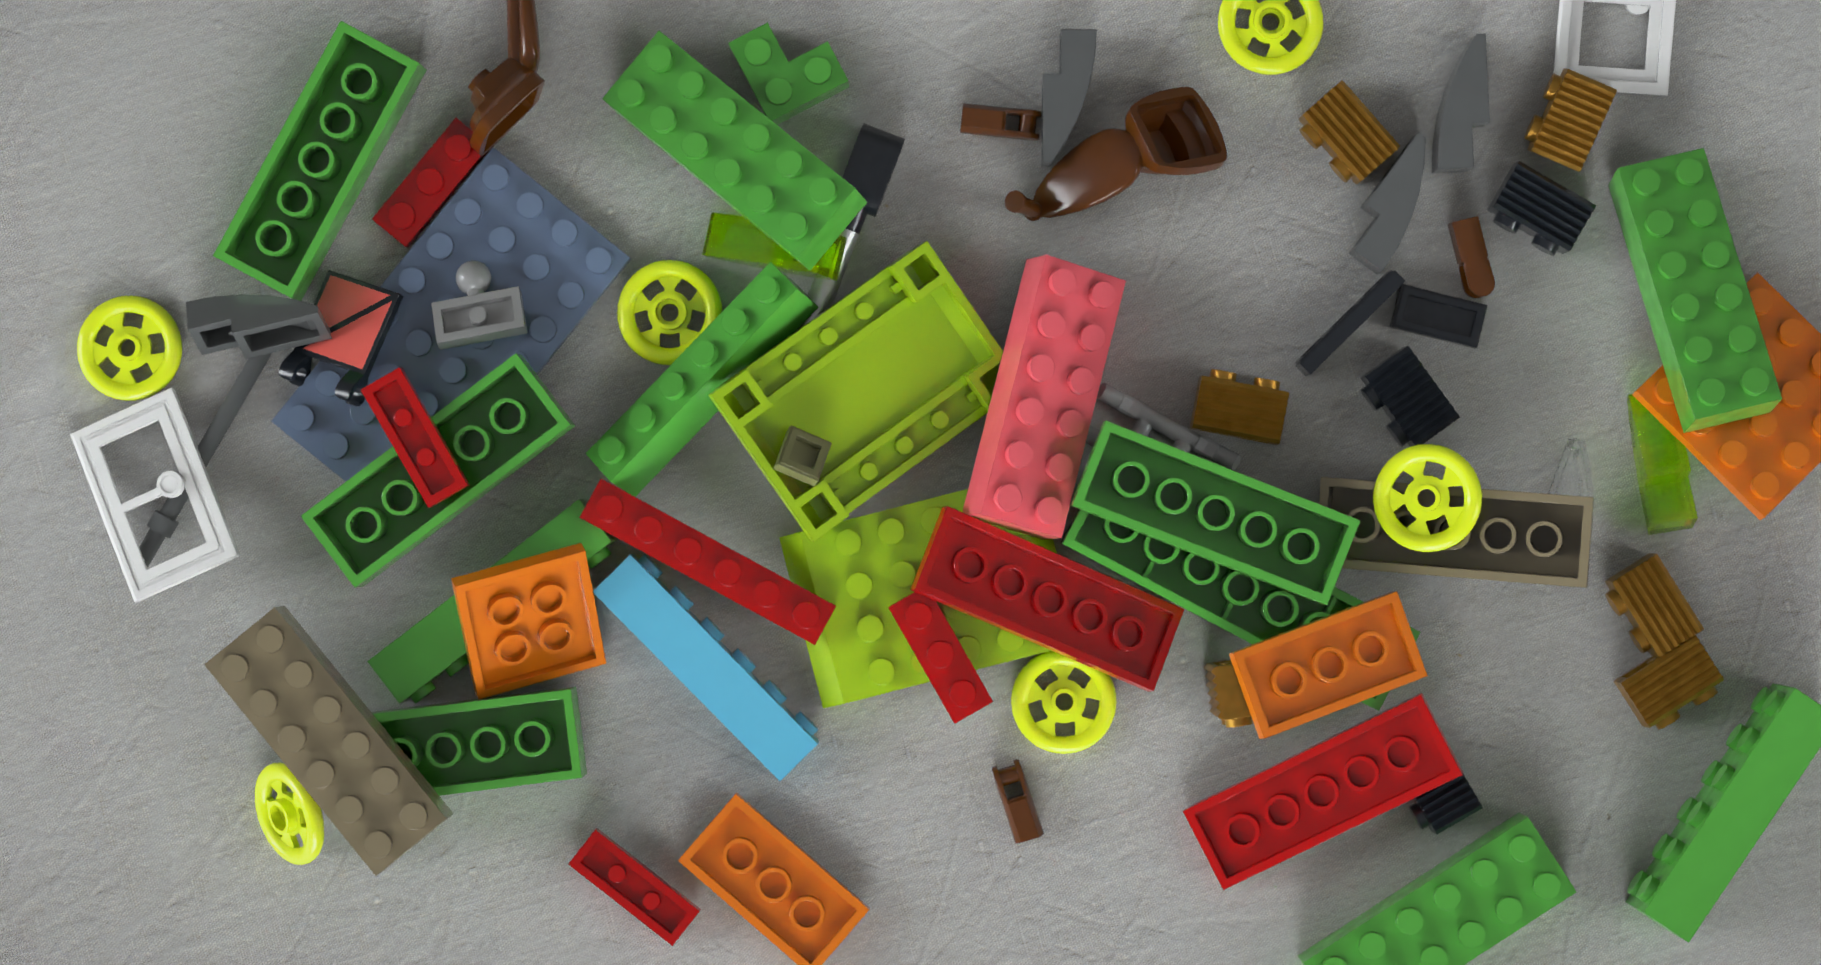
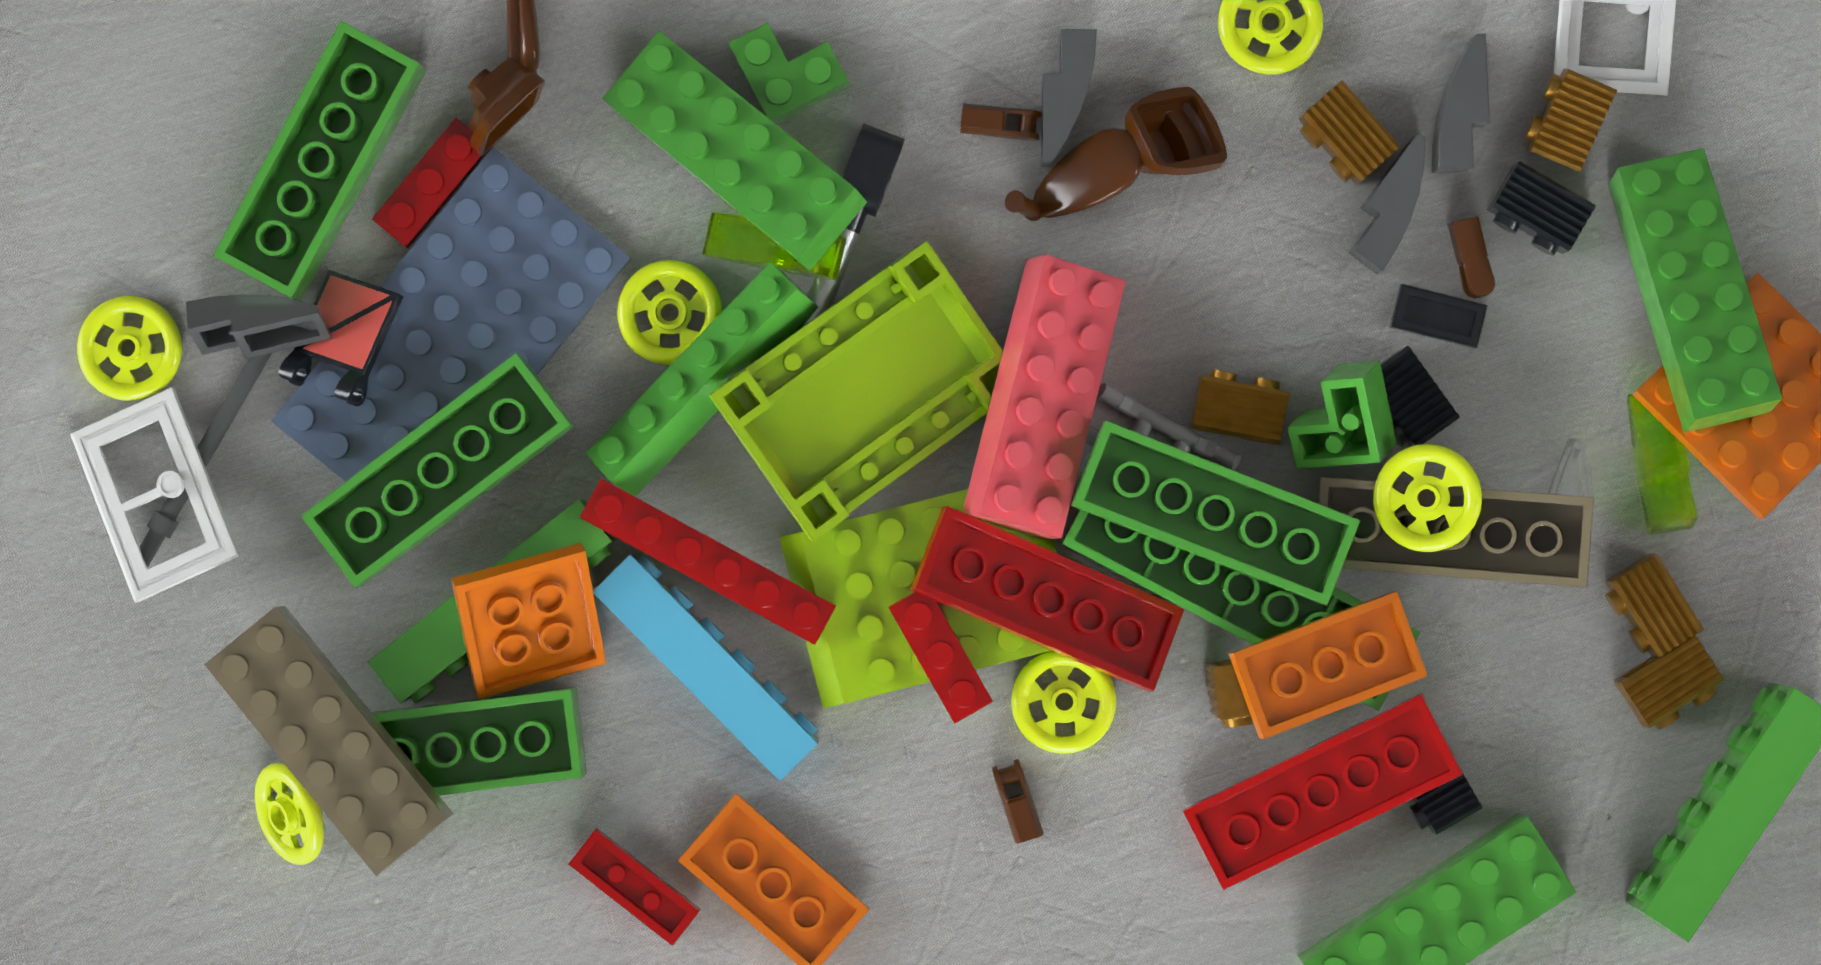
(415, 437): red plate -> none
(480, 314): light grey plate -> none
(802, 455): olive tile -> none
(1349, 322): black tile -> none
(1353, 425): none -> bright green brick

